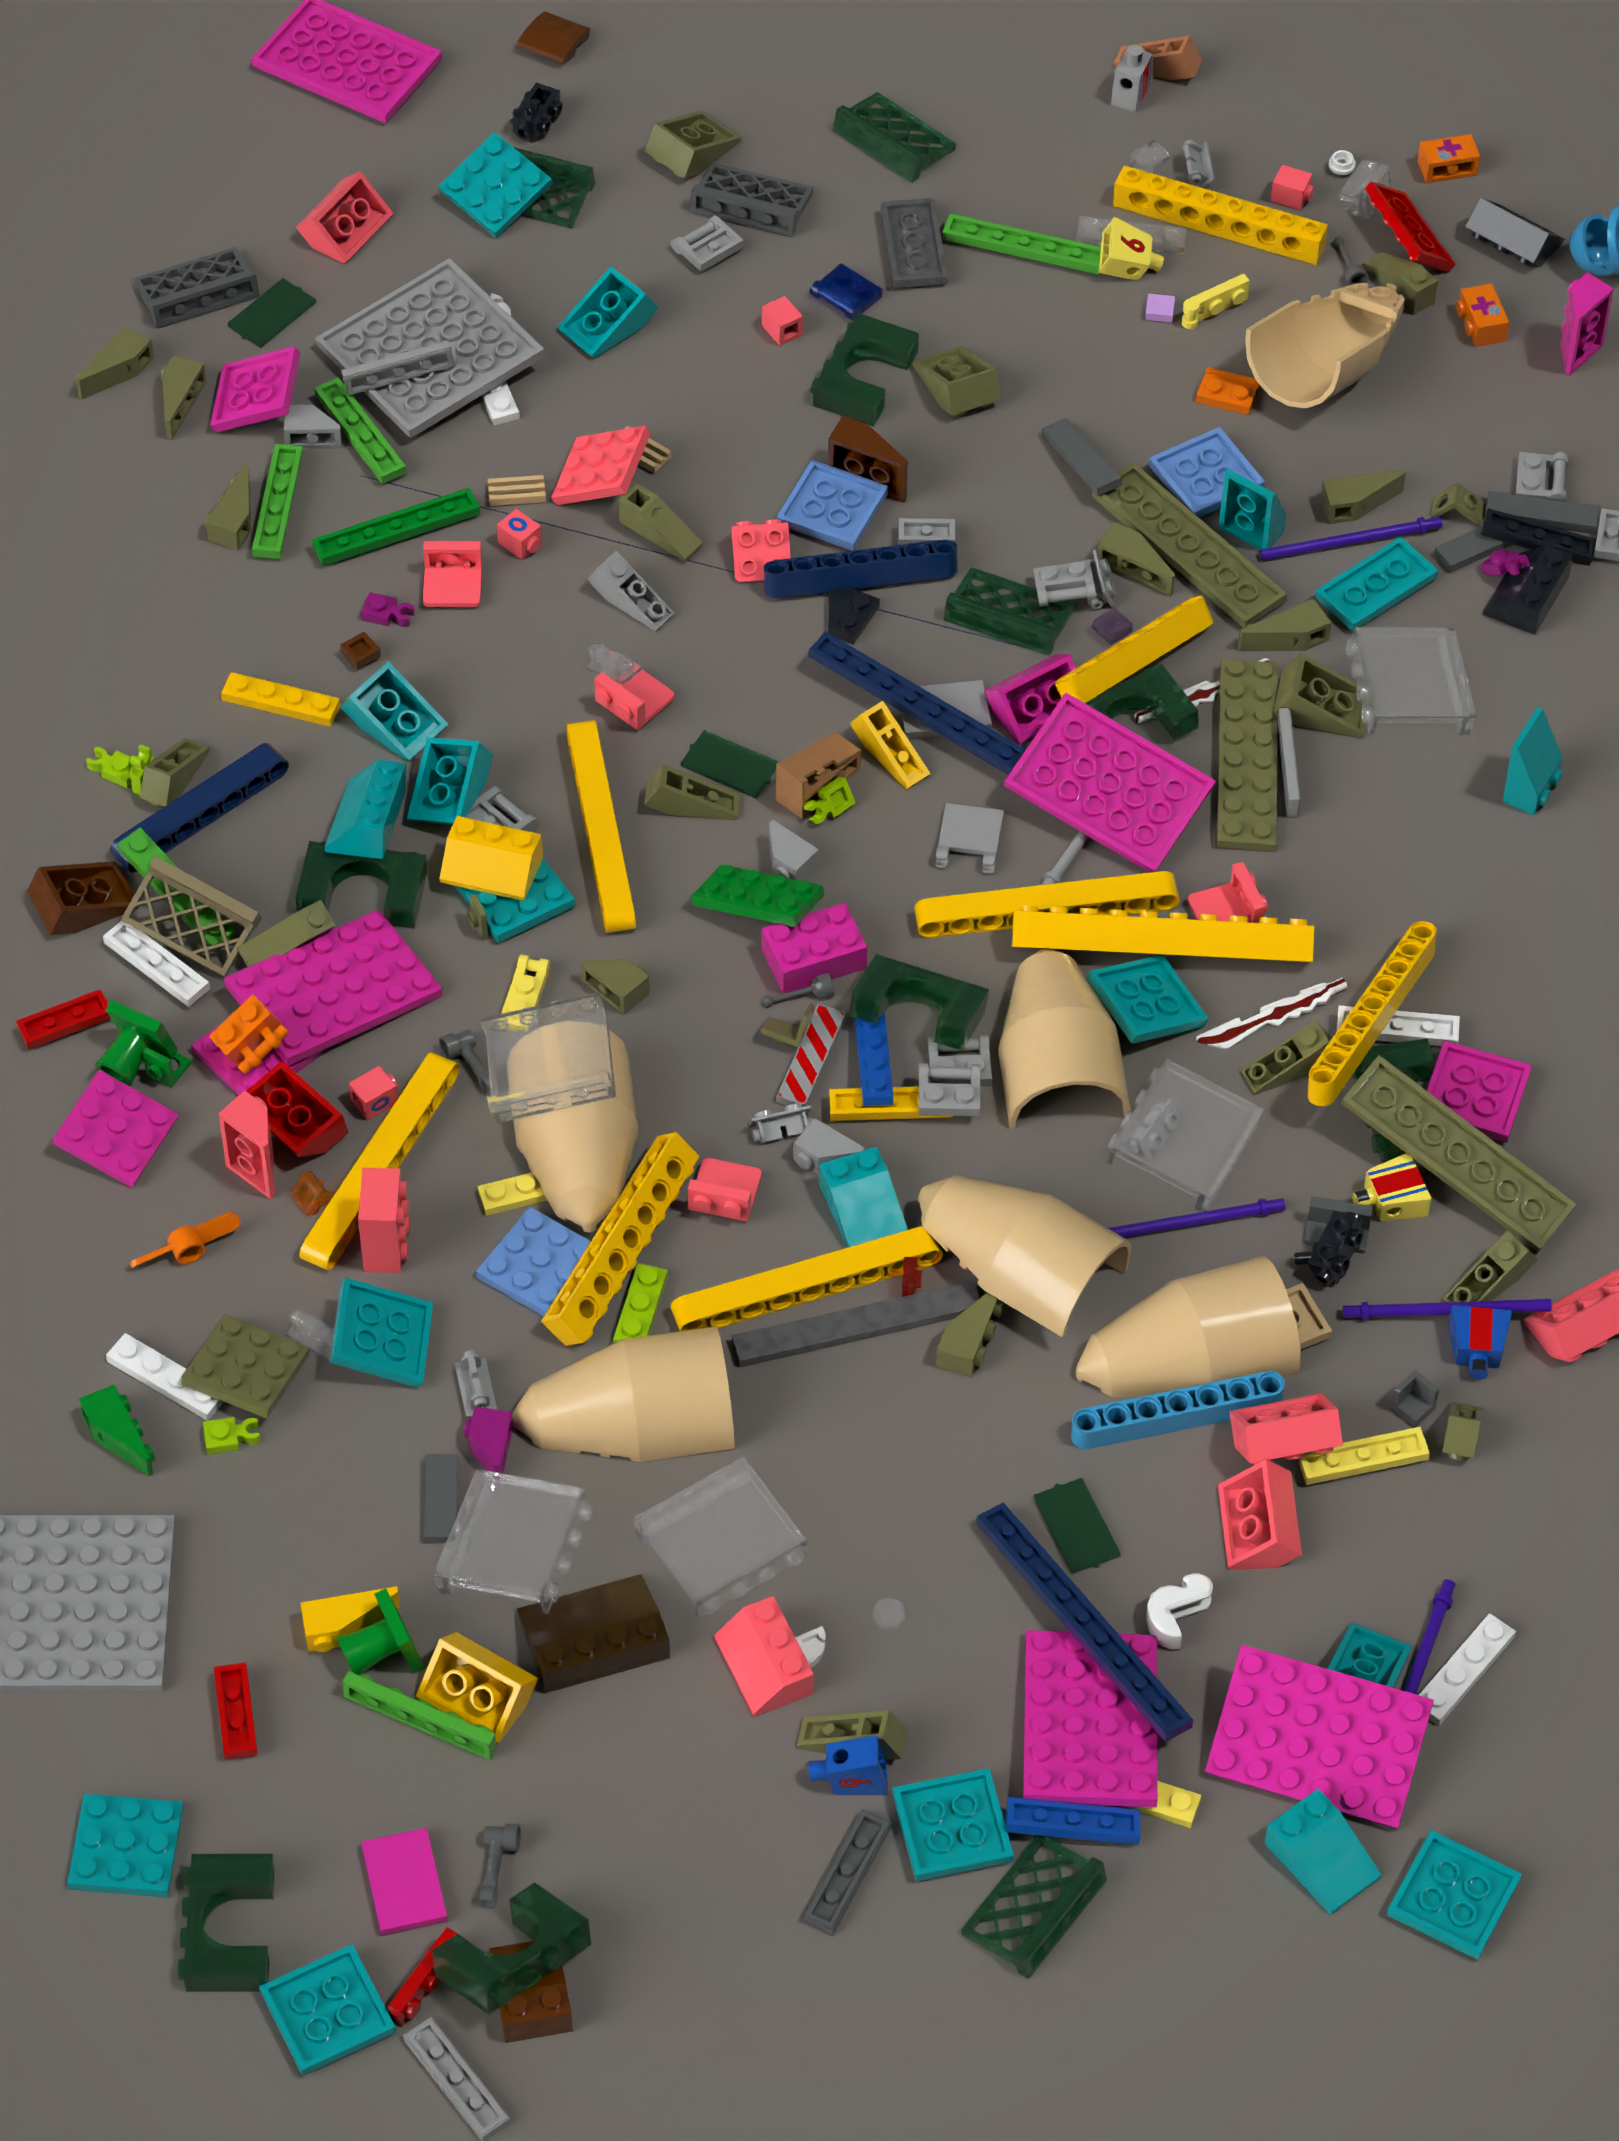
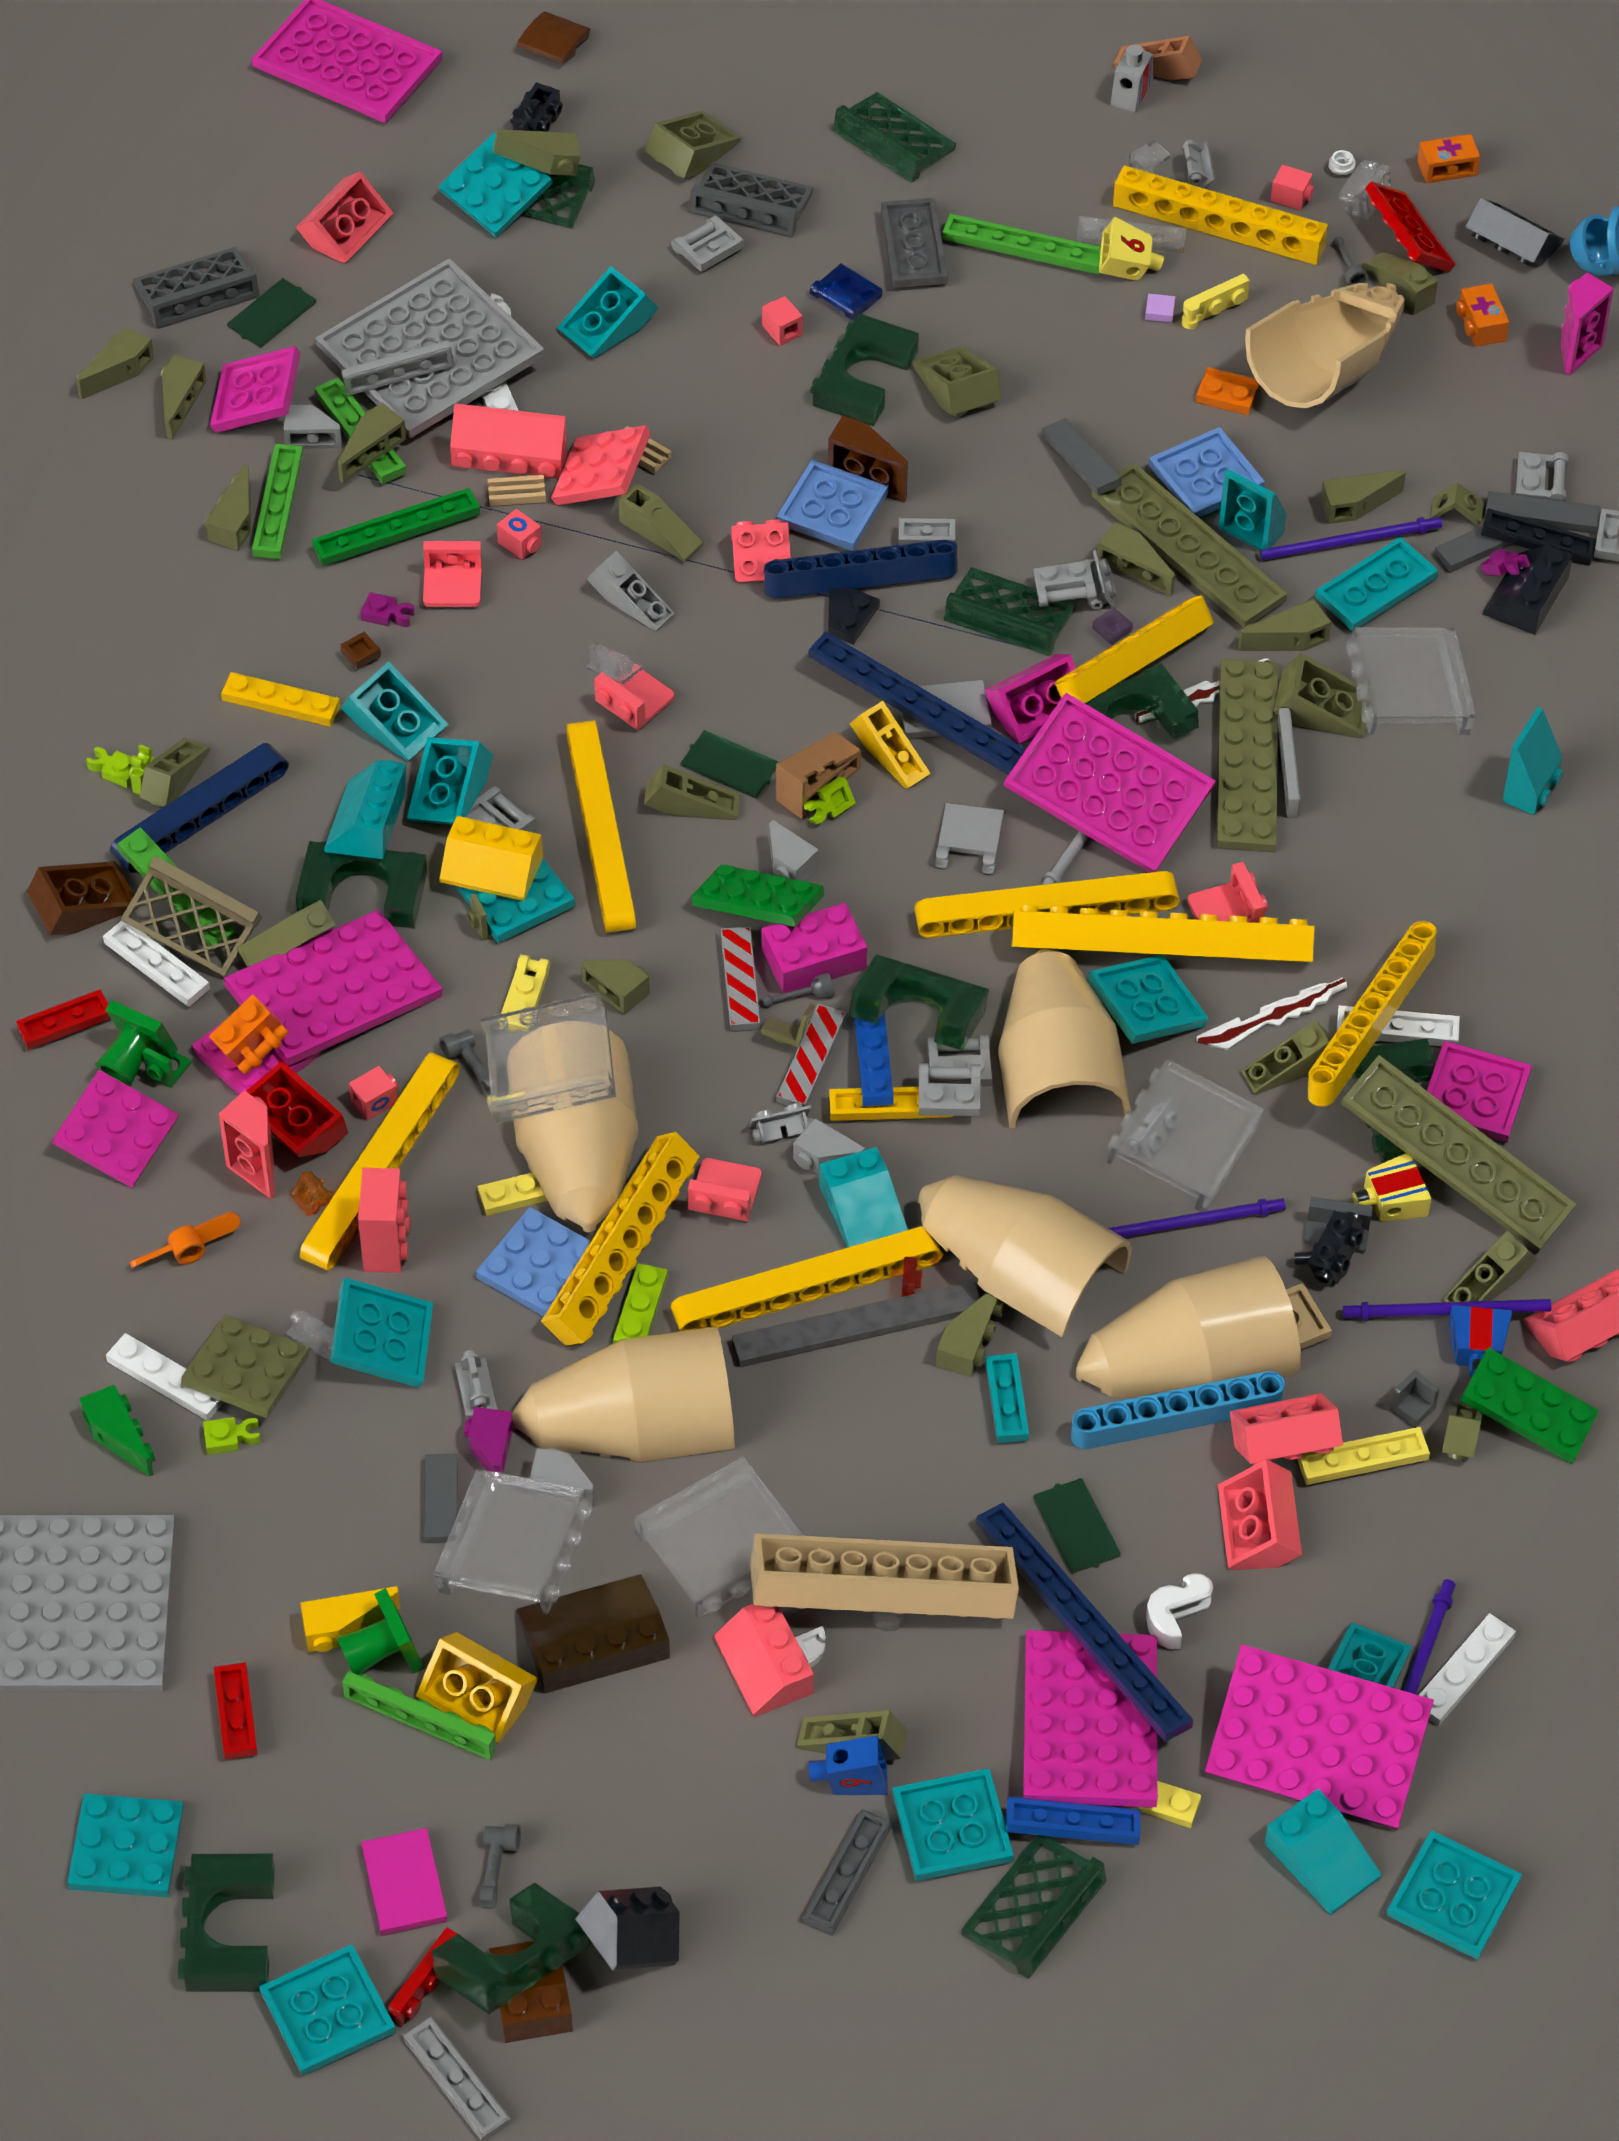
(373, 437): none -> olive slope
(508, 441): none -> coral slope
(545, 151): none -> olive slope
(560, 1468): none -> light grey slope
(633, 1927): none -> black slope
(740, 979): none -> tile
(883, 1576): none -> tan brick
(1007, 1398): none -> teal plate
(1529, 1405): none -> green plate

